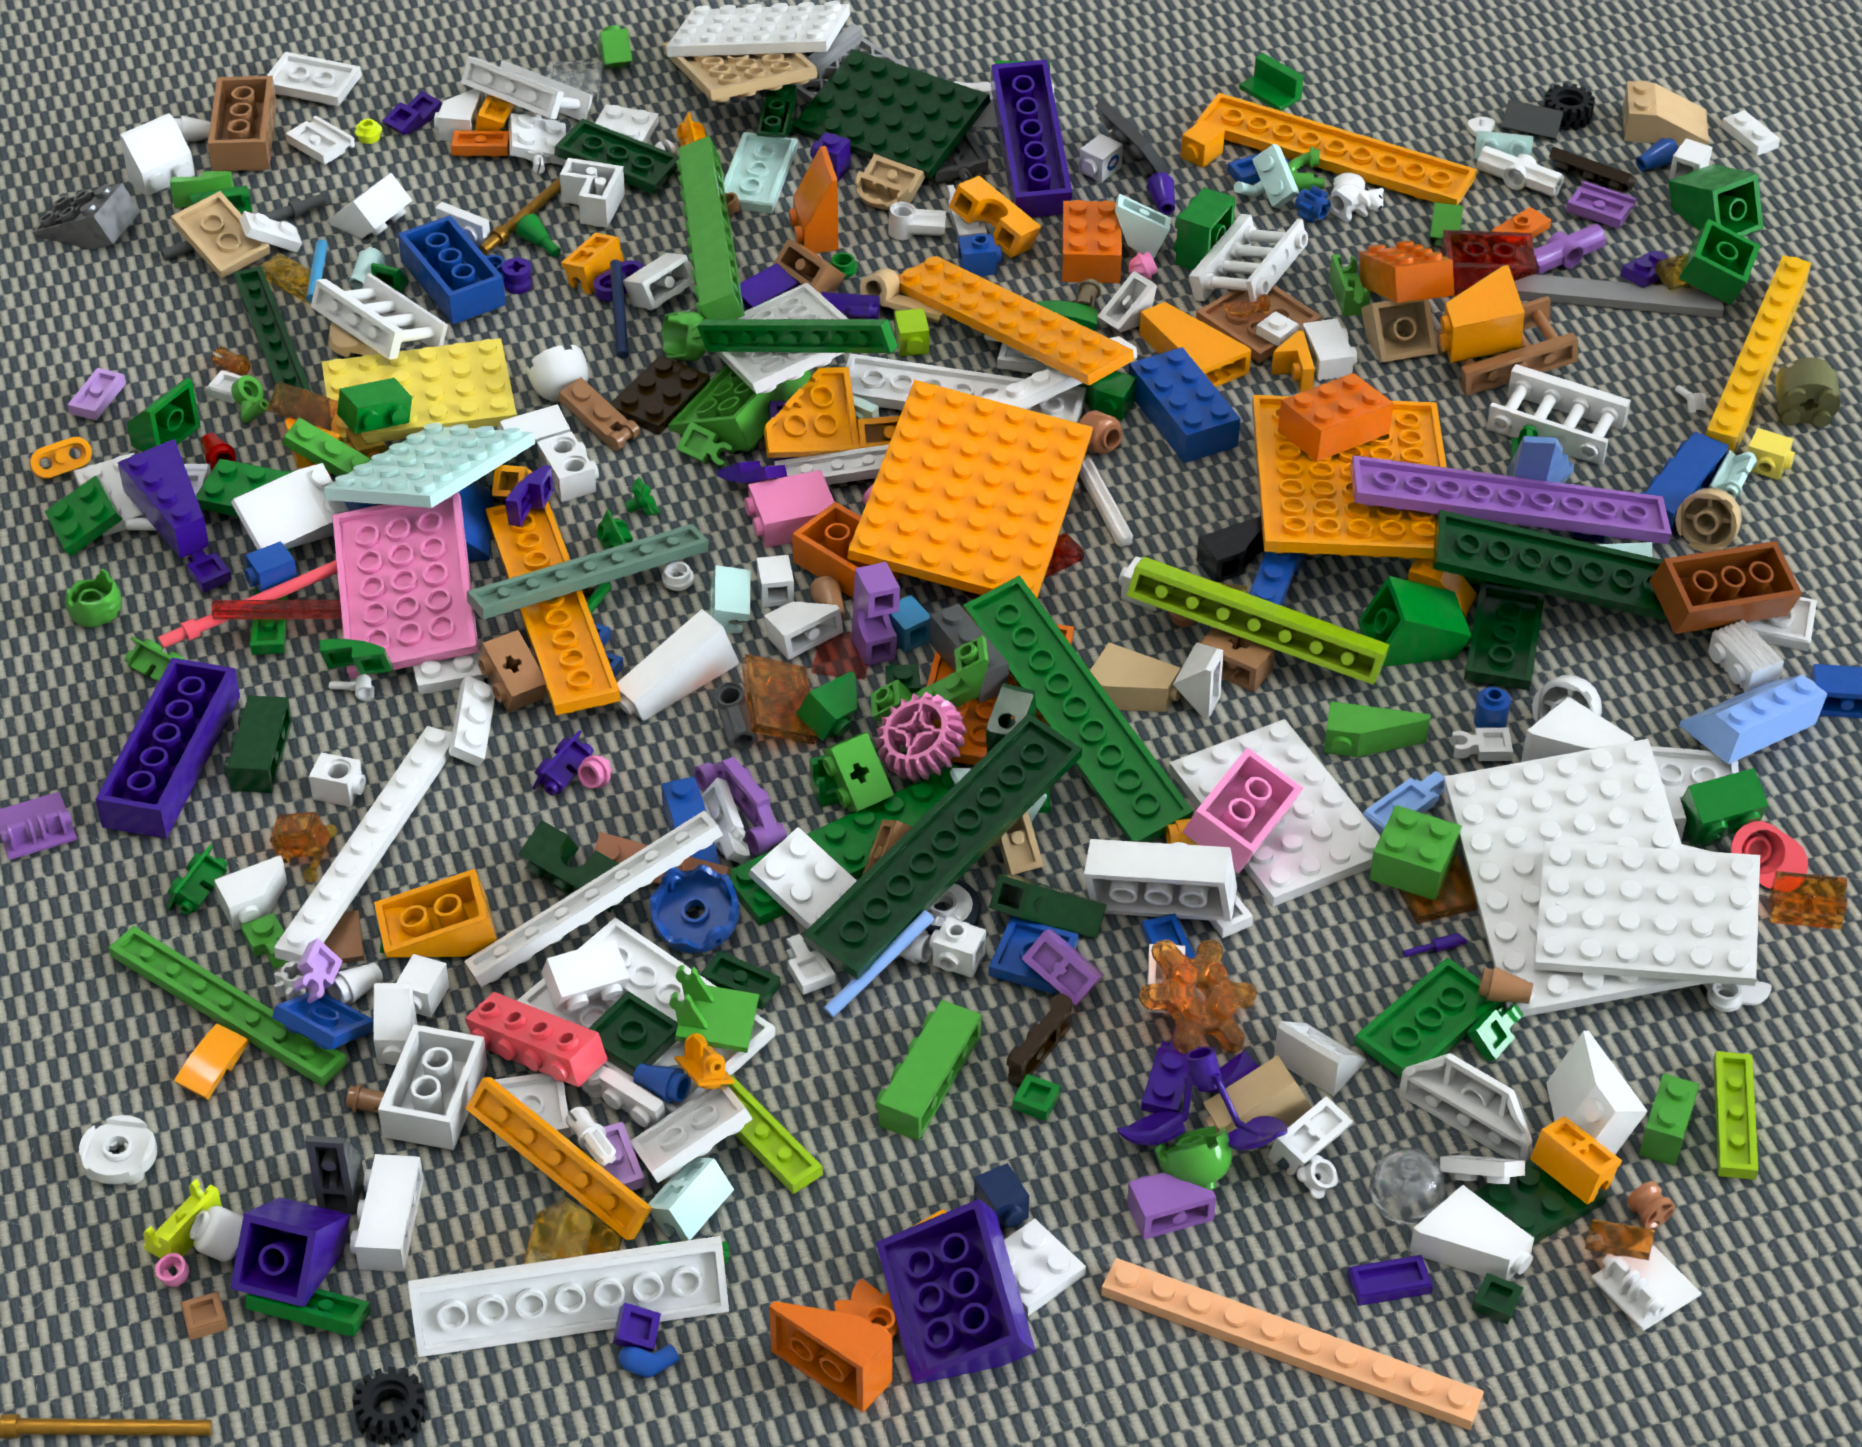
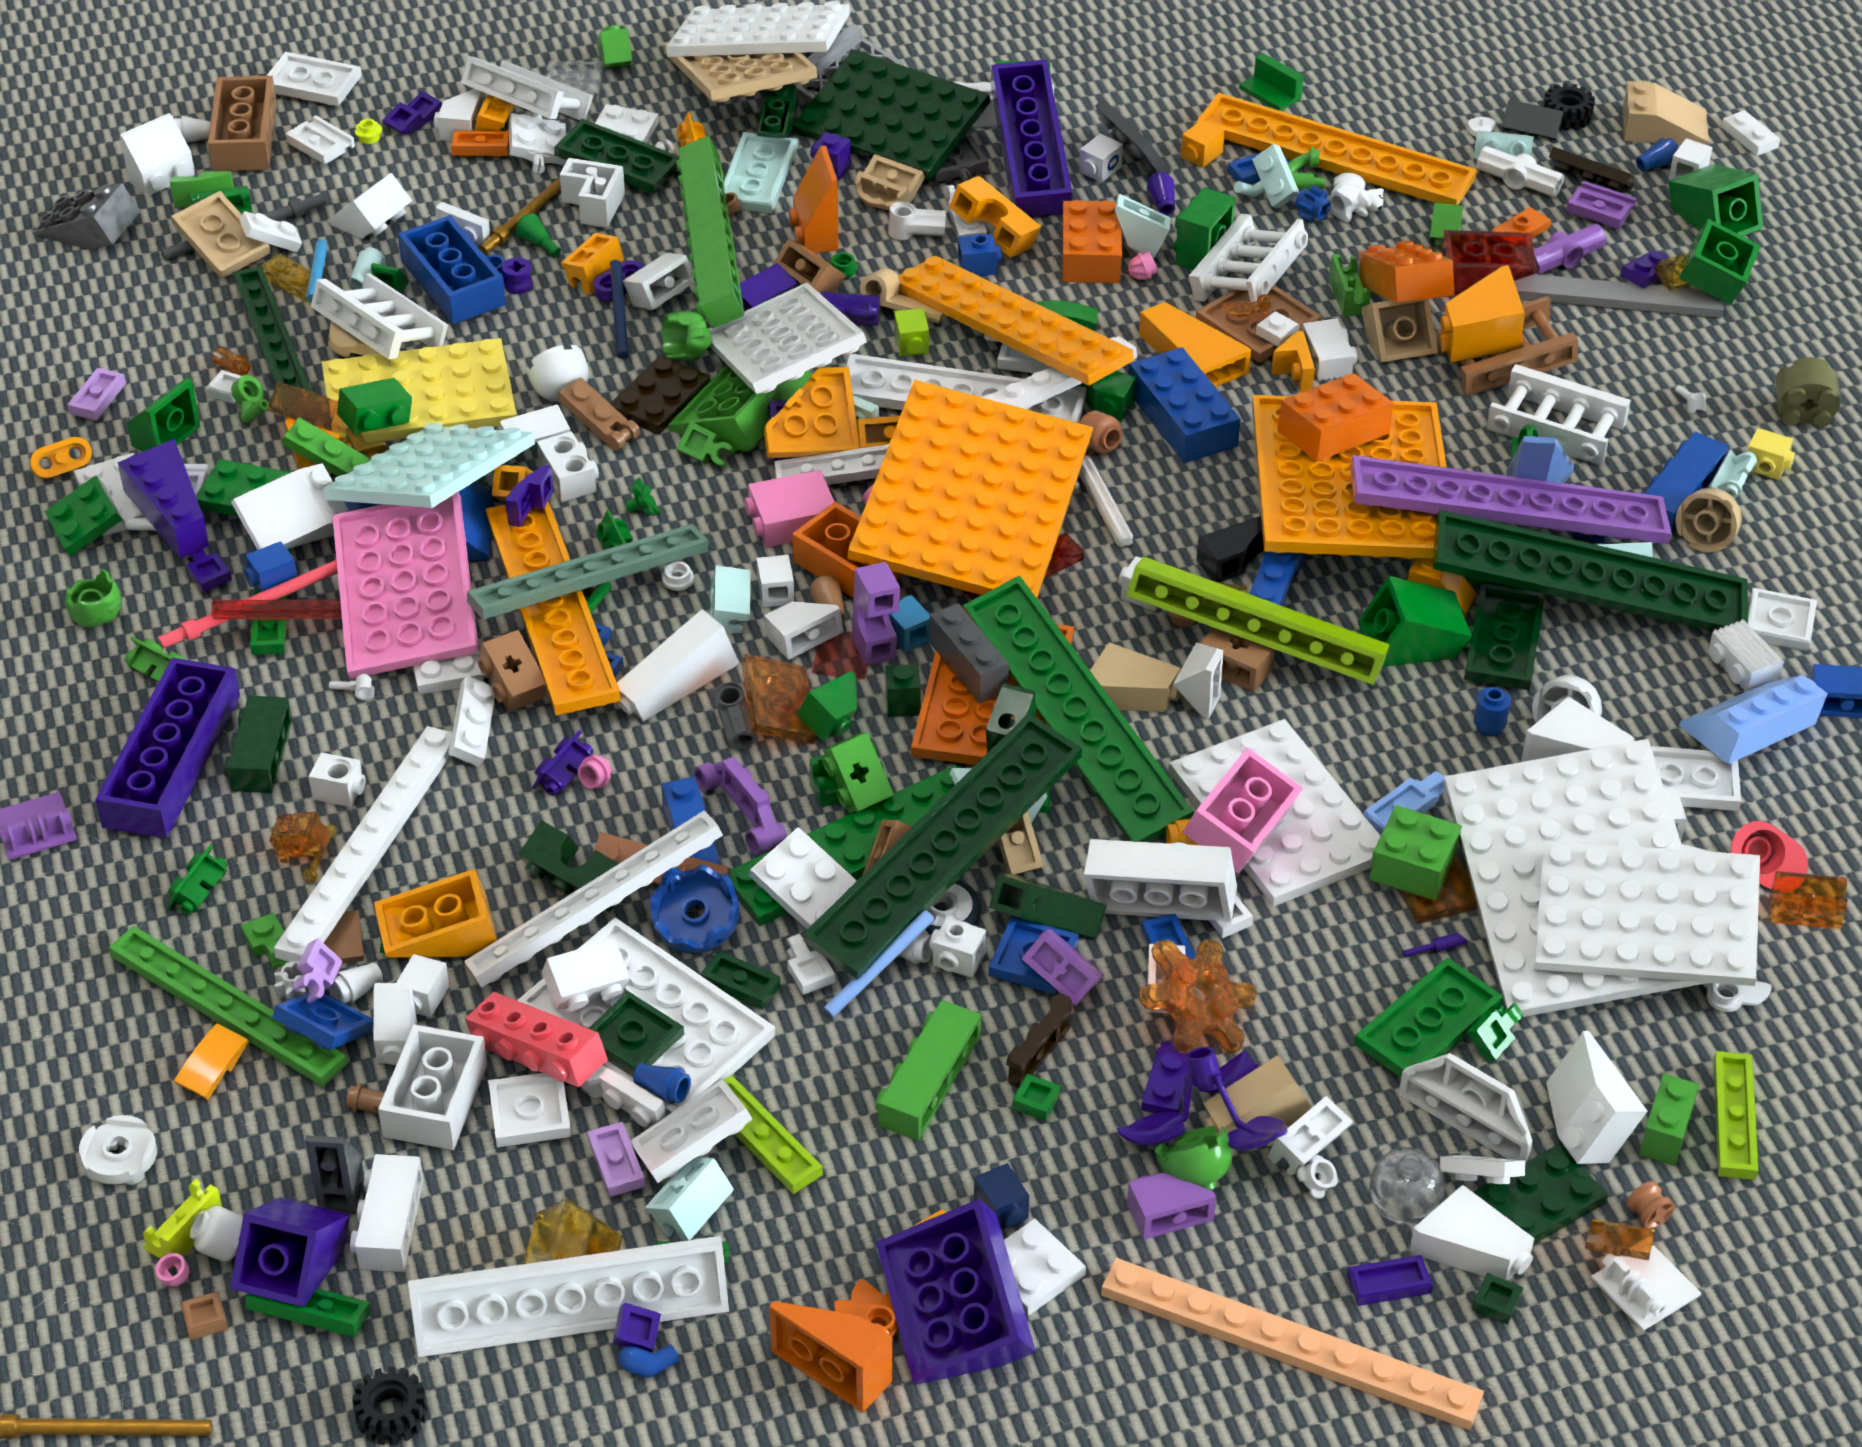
(216, 449): red cone -> none
(251, 891): white slope -> none
(348, 652): green slope -> none
(559, 1158): light orange plate -> none
(591, 1136): white axle -> none
(703, 1063): light orange hinge -> none
(717, 1013): bright green plate -> none
(722, 809): white hinge -> none
(751, 472): dark purple slope -> none
(798, 335): green plate -> none
(914, 726): bright pink gear -> none
(957, 688): bright green slope -> none
(1088, 291): dark tan pin -> none
(1125, 306): white slope -> none
(1316, 1056): white slope -> none
(1370, 730): bright green slope -> none
(1487, 743): white plate -> none
(1504, 987): medium nougat cone -> none
(1575, 1159): light orange hinge -> none
(1722, 806): green brick -> none
(1725, 587): dark orange brick -> none
(1759, 352): yellow brick -> none

